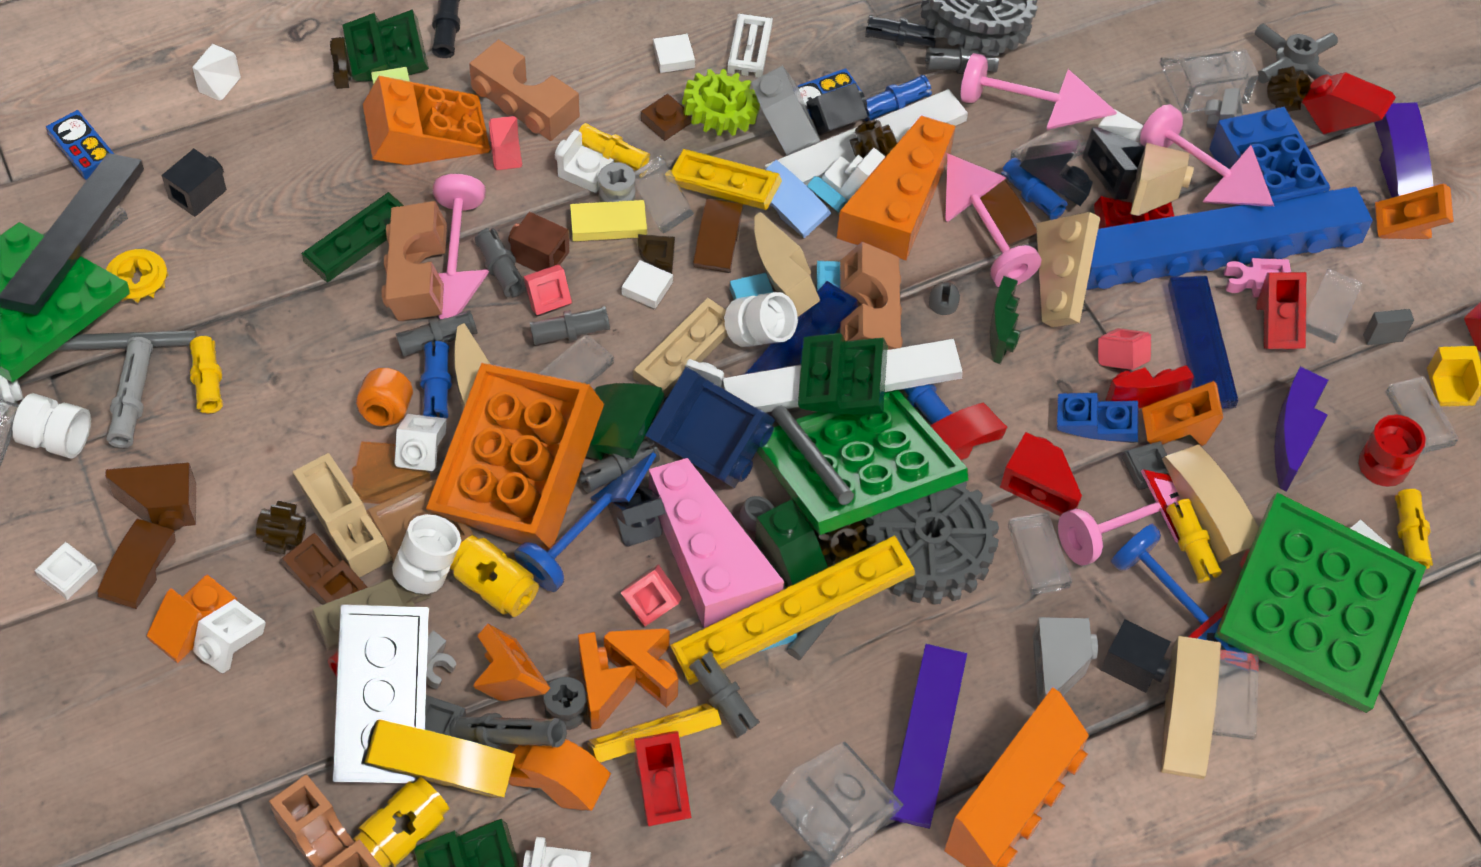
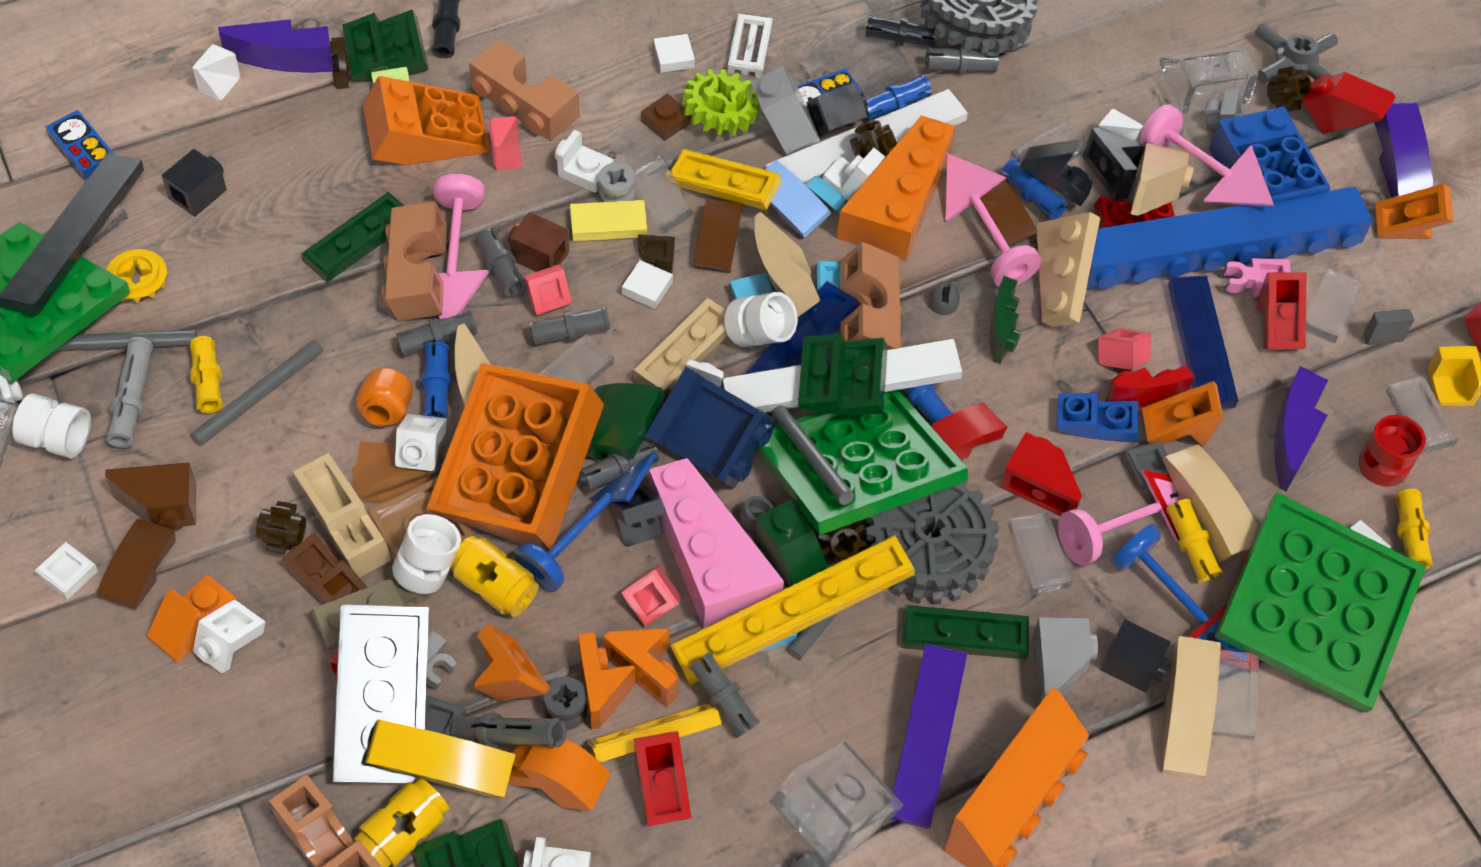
(256, 393): none -> dark grey bar
(279, 47): none -> dark purple slope
(613, 147): yellow pin -> none
(966, 631): none -> dark green tile
(1073, 103): bright pink piece -> none

